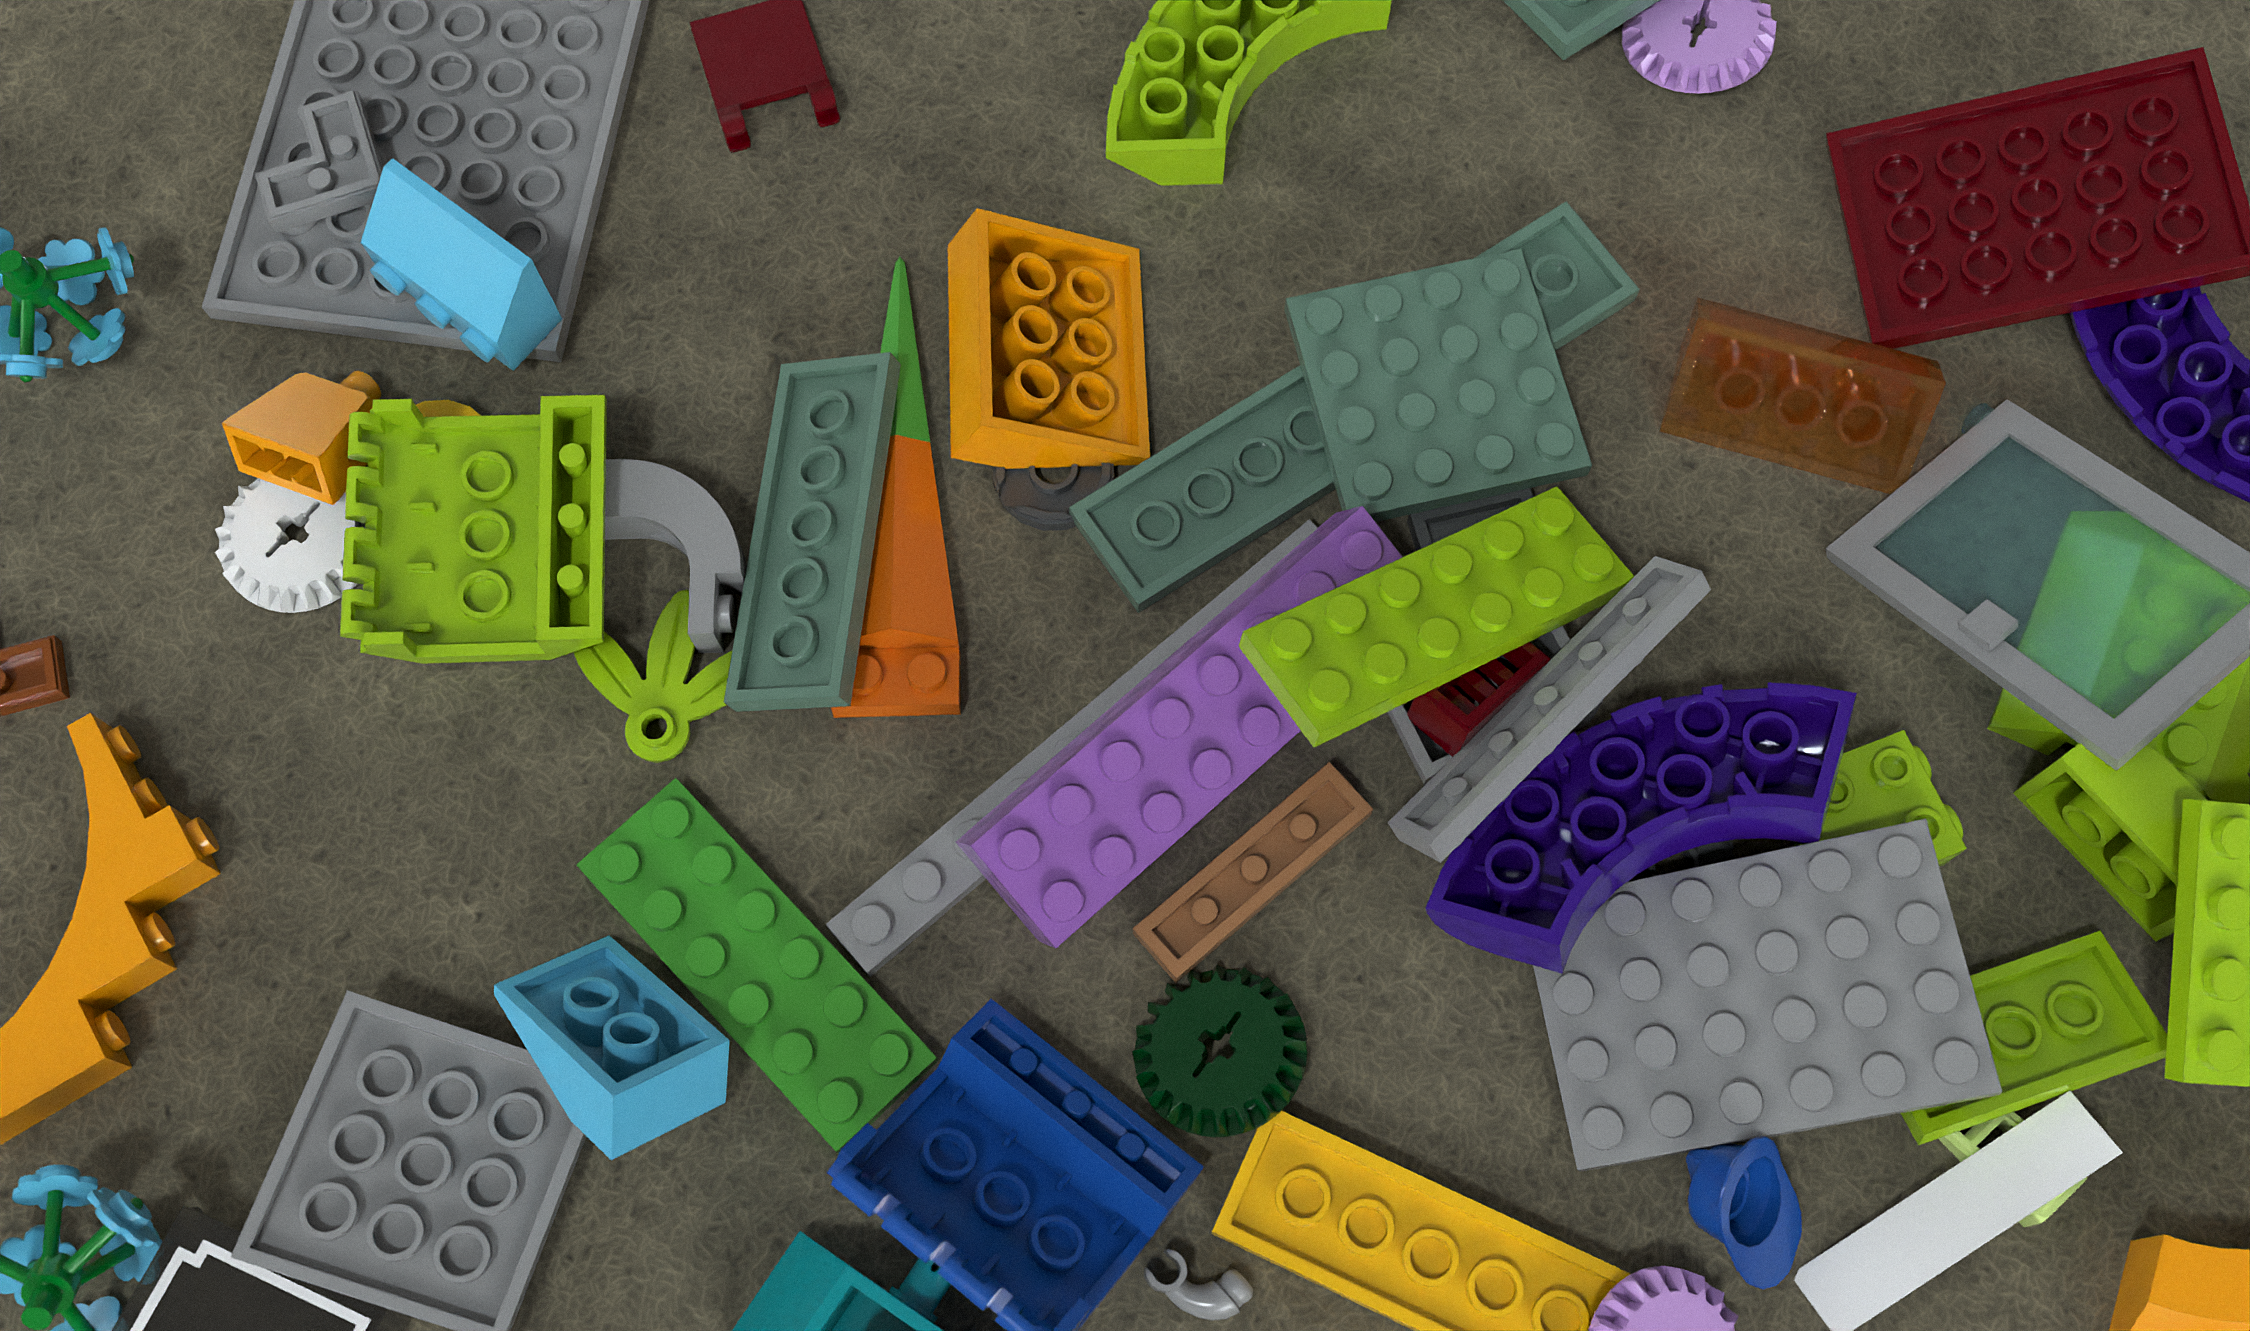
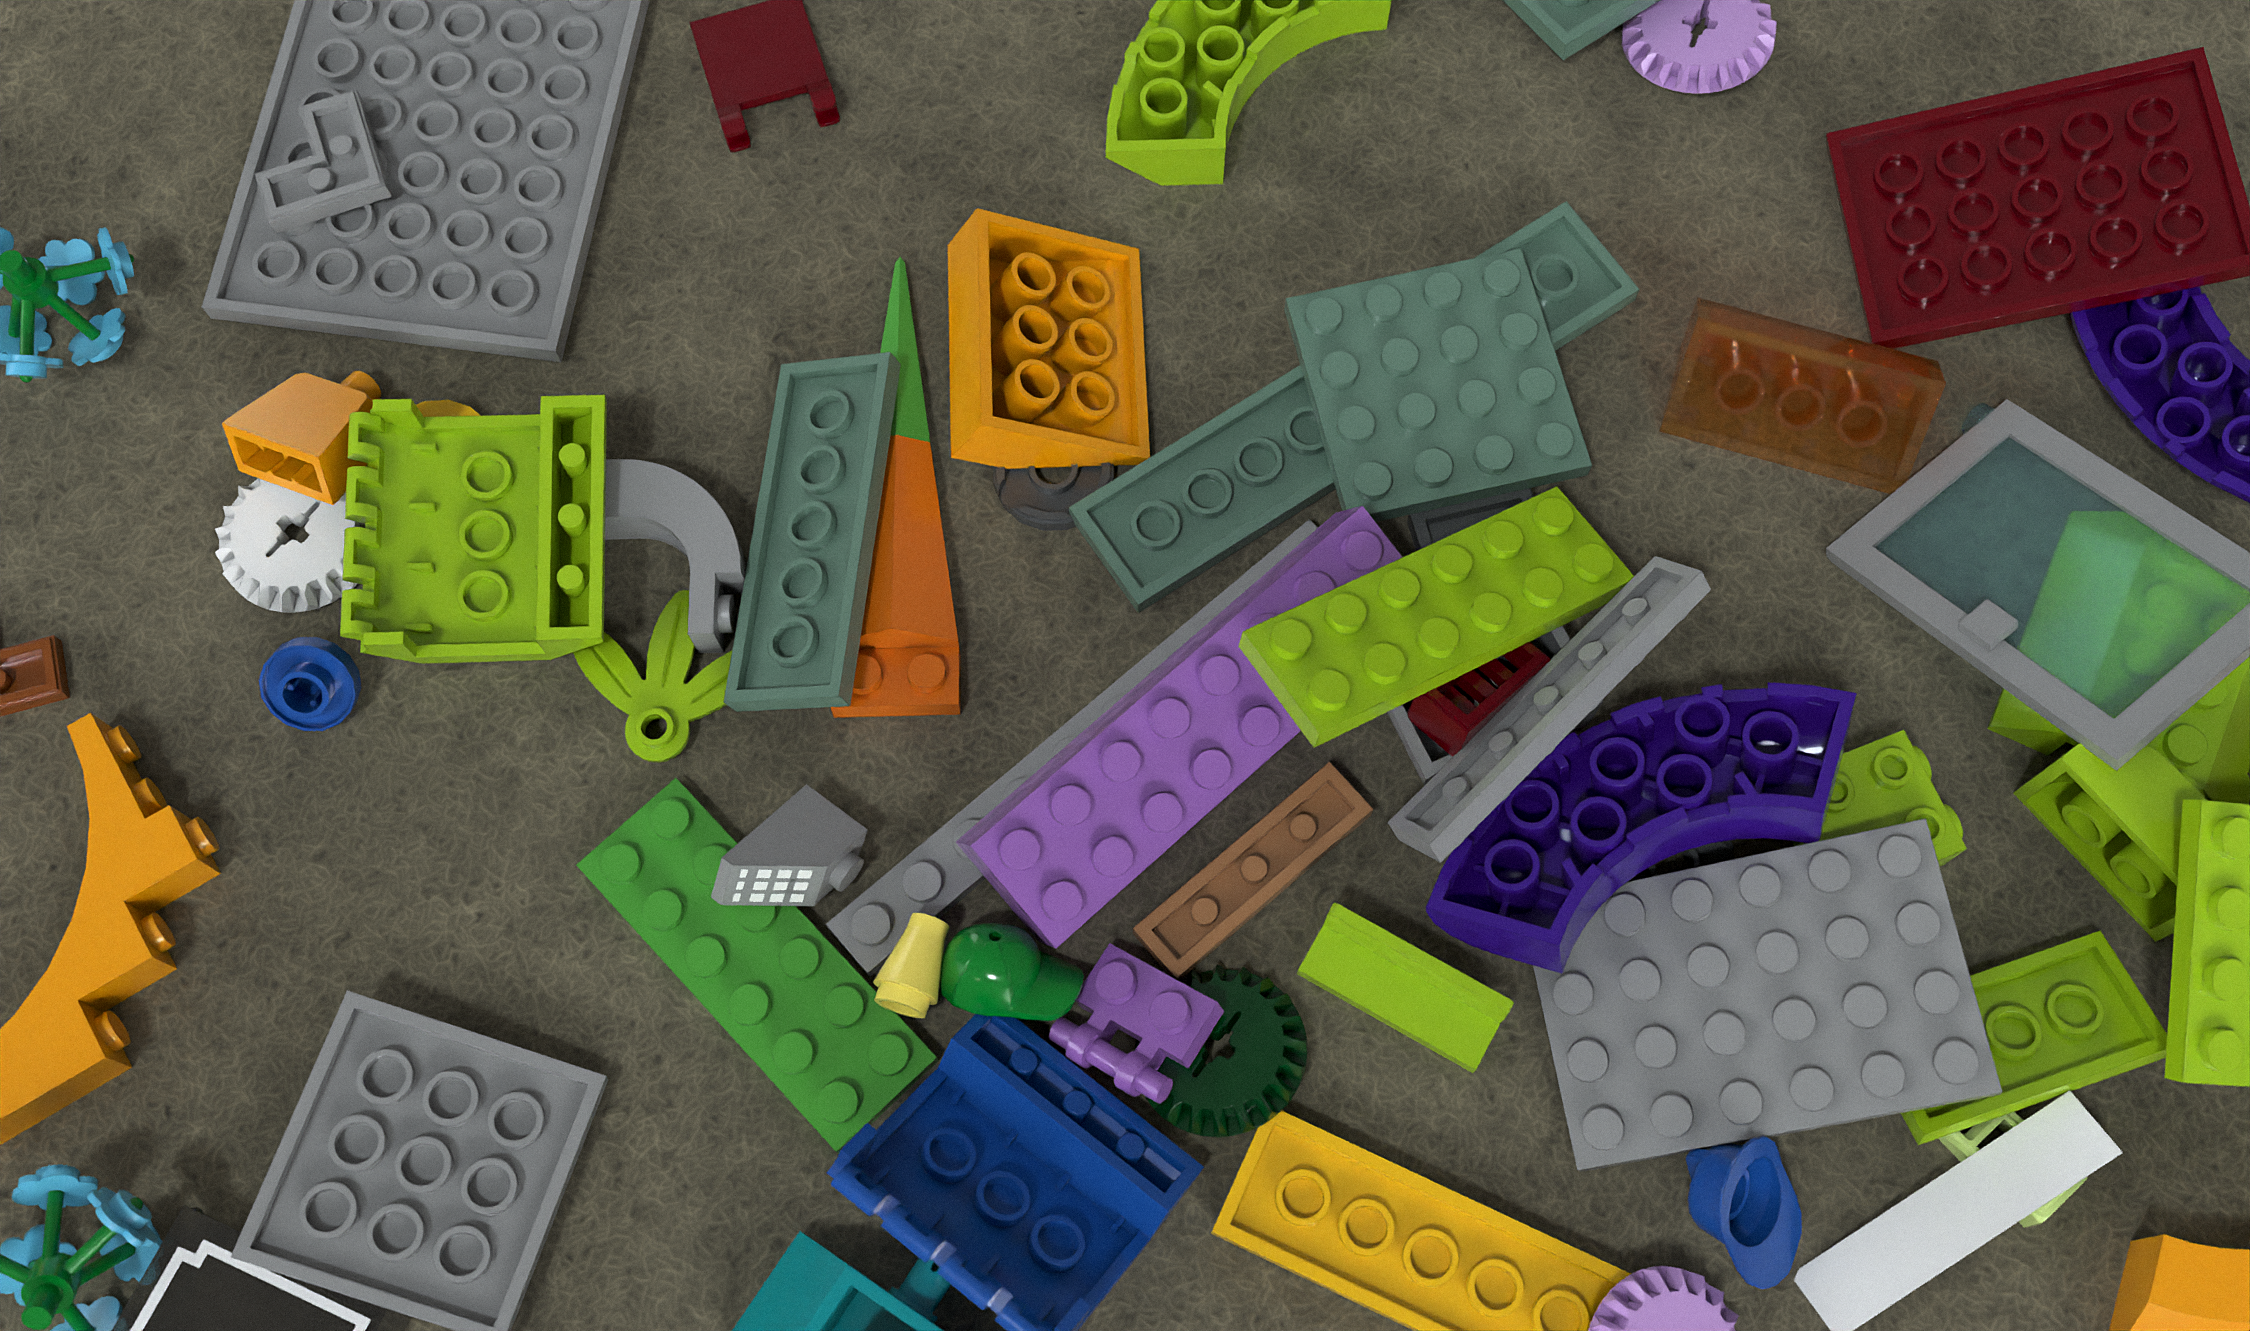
(308, 674): none -> blue plate
(456, 269): medium azure slope -> none
(616, 1045): medium azure slope -> none
(793, 856): none -> light grey slope
(913, 969): none -> light yellow cone
(1003, 974): none -> green cap
(1149, 1007): none -> medium lavender plate
(1206, 1301): light grey arm -> none
(1404, 987): none -> lime panel

